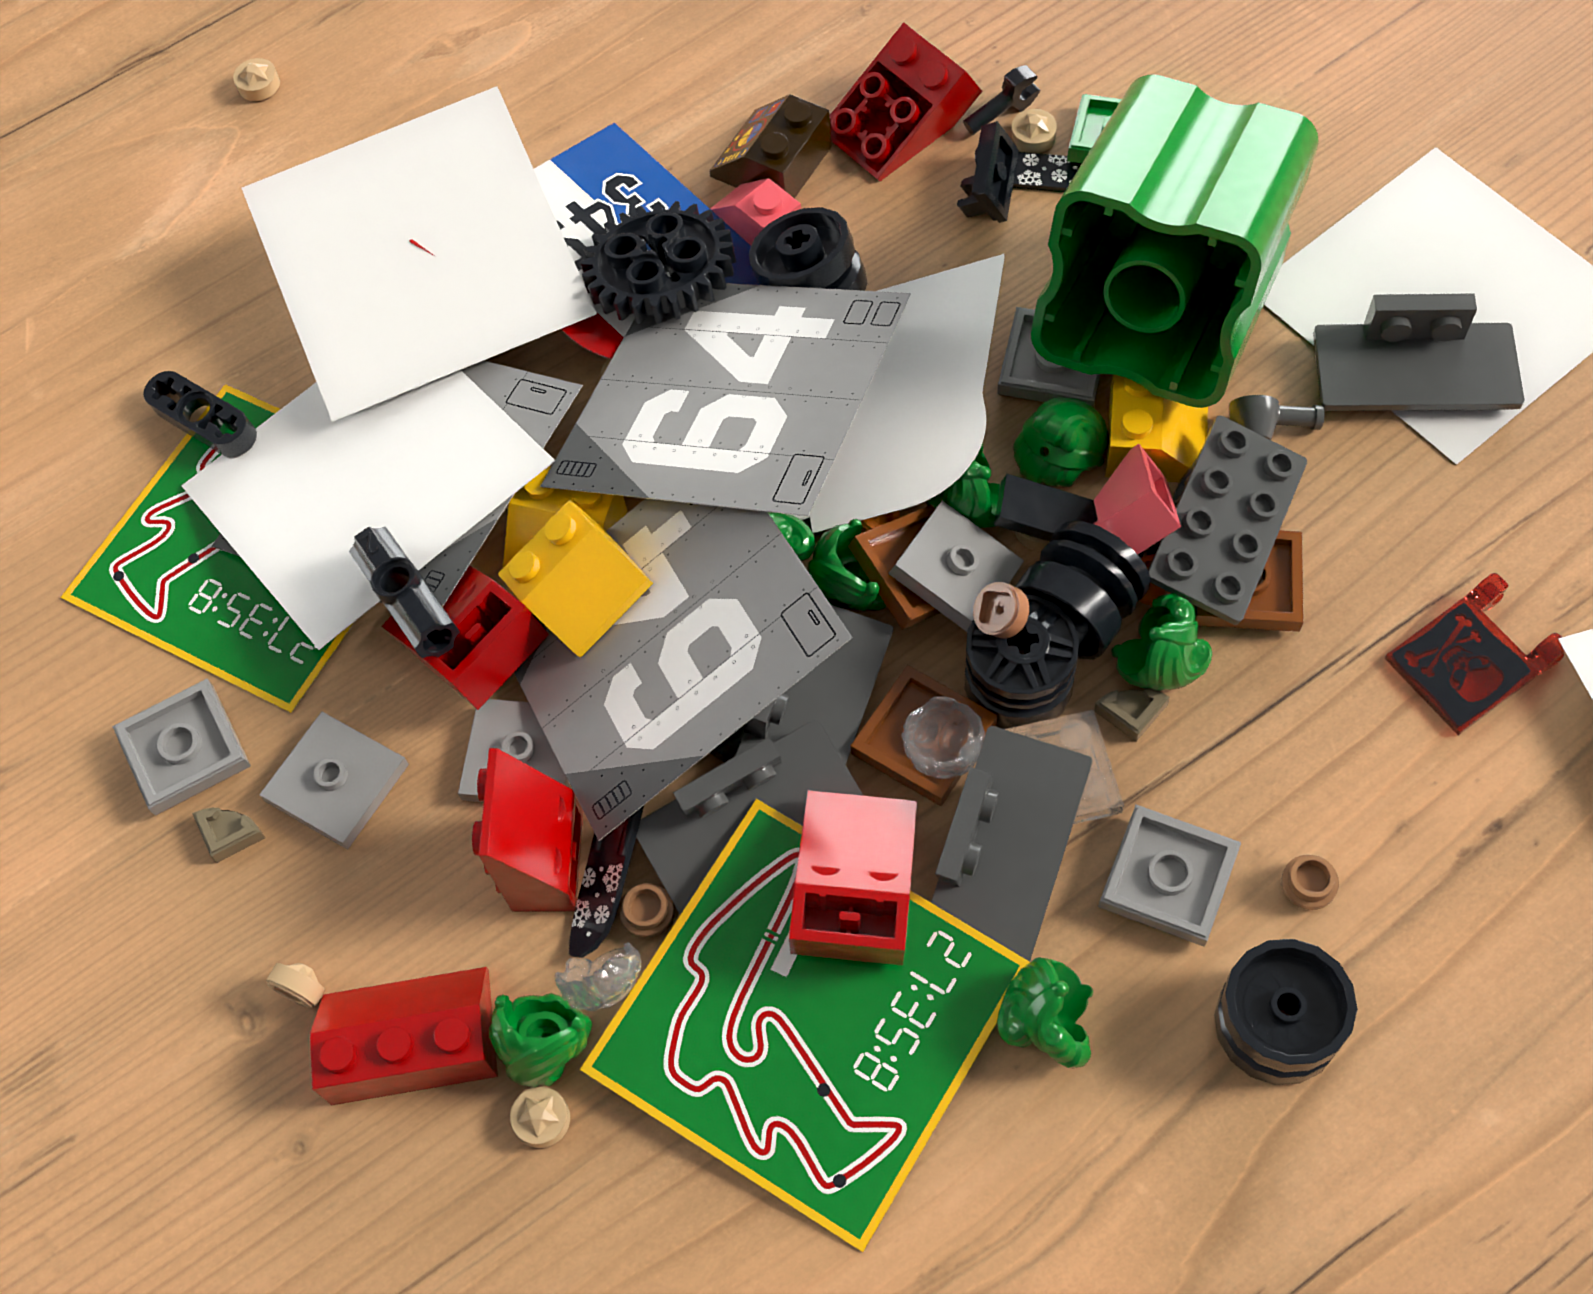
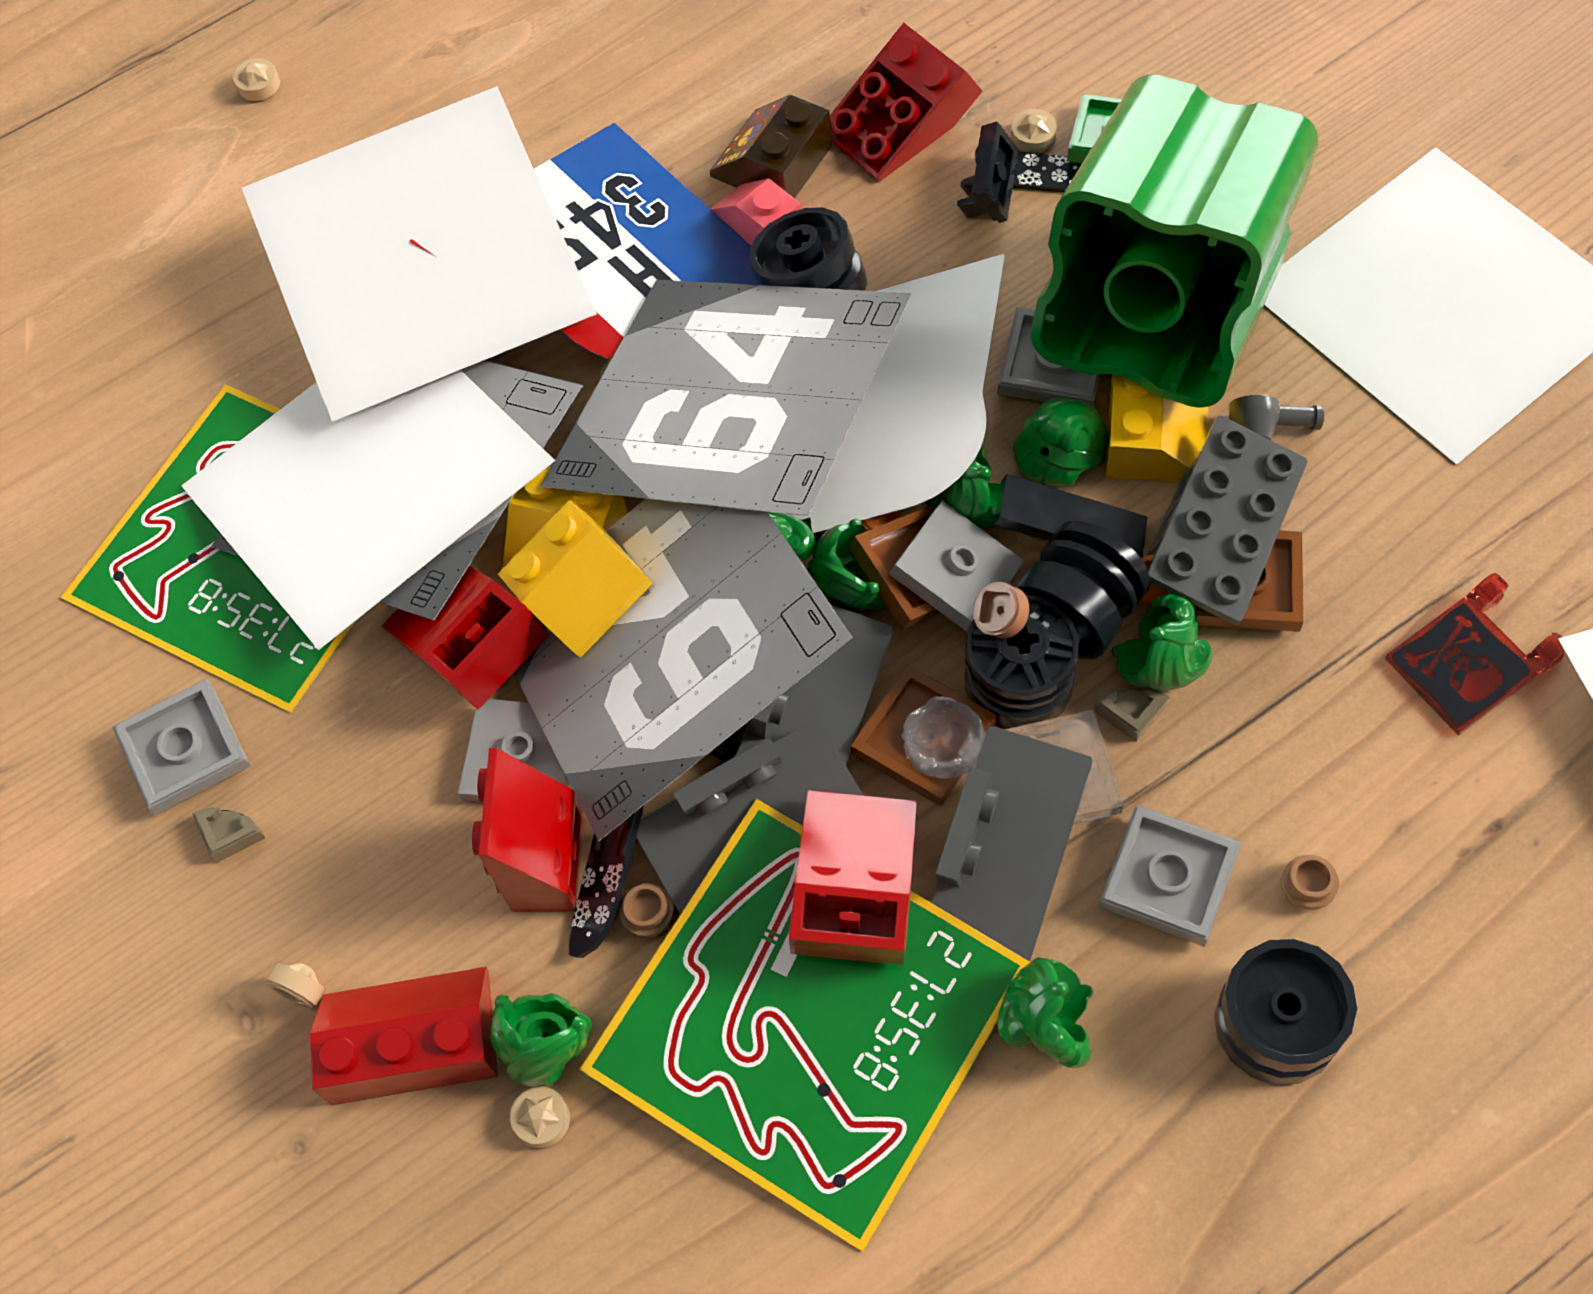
(206, 429): black beam -> none
(334, 780): light grey plate -> none
(404, 592): black piece -> none
(600, 982): clear hair -> none
(634, 280): black gear -> none
(1017, 92): black bar -> none
(1137, 502): coral slope -> none
(1418, 357): dark grey bracket -> none

